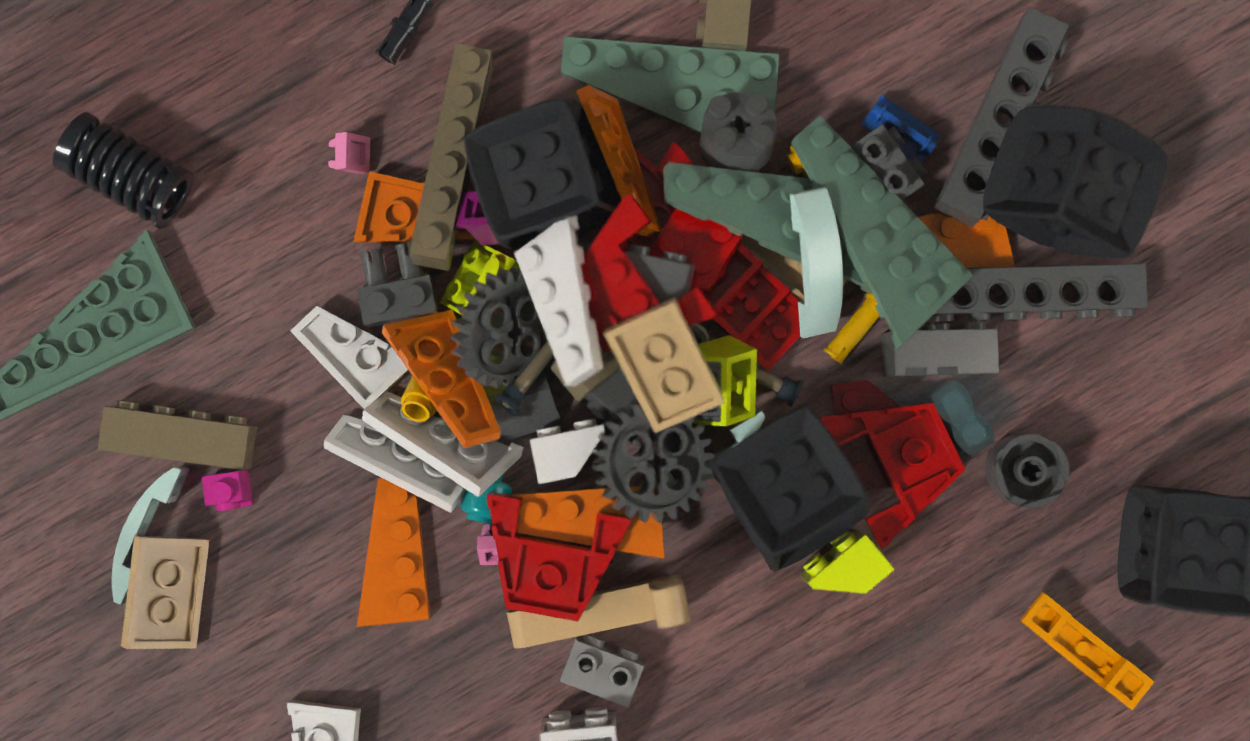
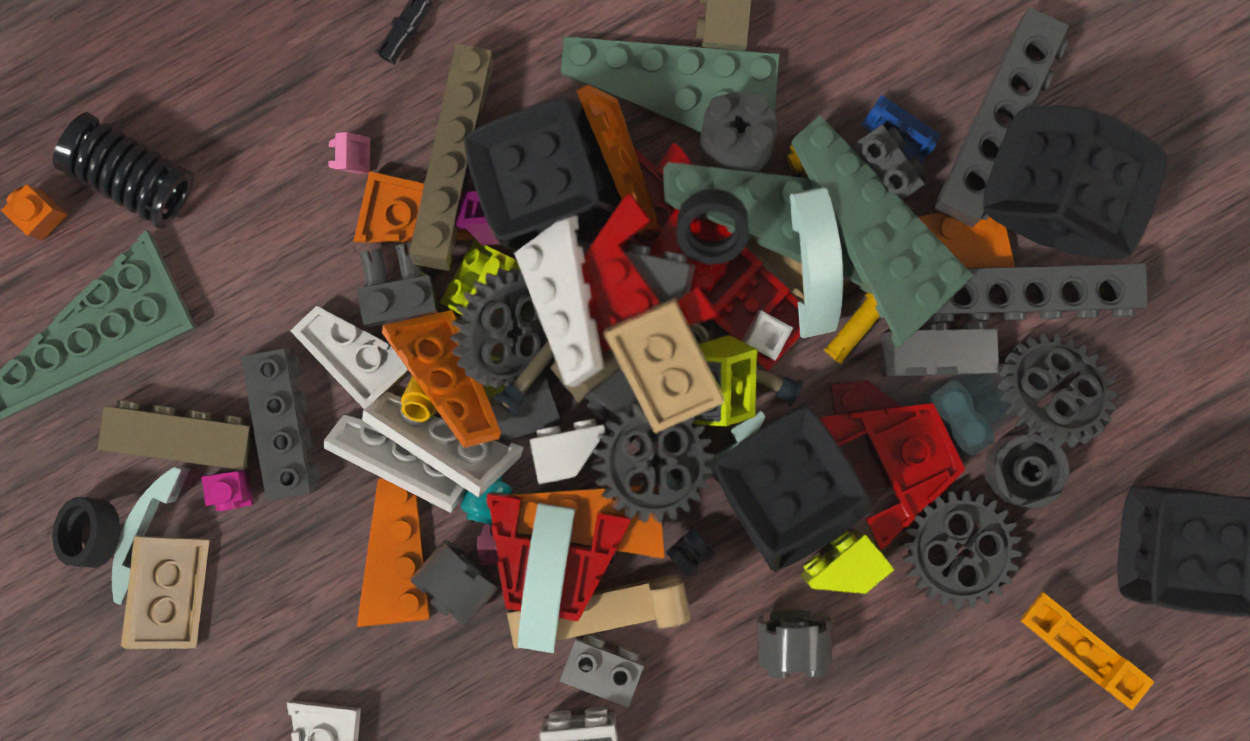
(33, 211): none -> orange brick
(69, 528): none -> black tyre
(280, 424): none -> dark grey brick
(455, 582): none -> dark grey brick
(545, 577): none -> light aqua slope
(697, 547): none -> black wheel
(712, 251): none -> black tyre
(767, 334): none -> white tile
(794, 644): none -> dark grey brick
(988, 568): none -> dark grey gear
(1045, 367): none -> dark grey gear

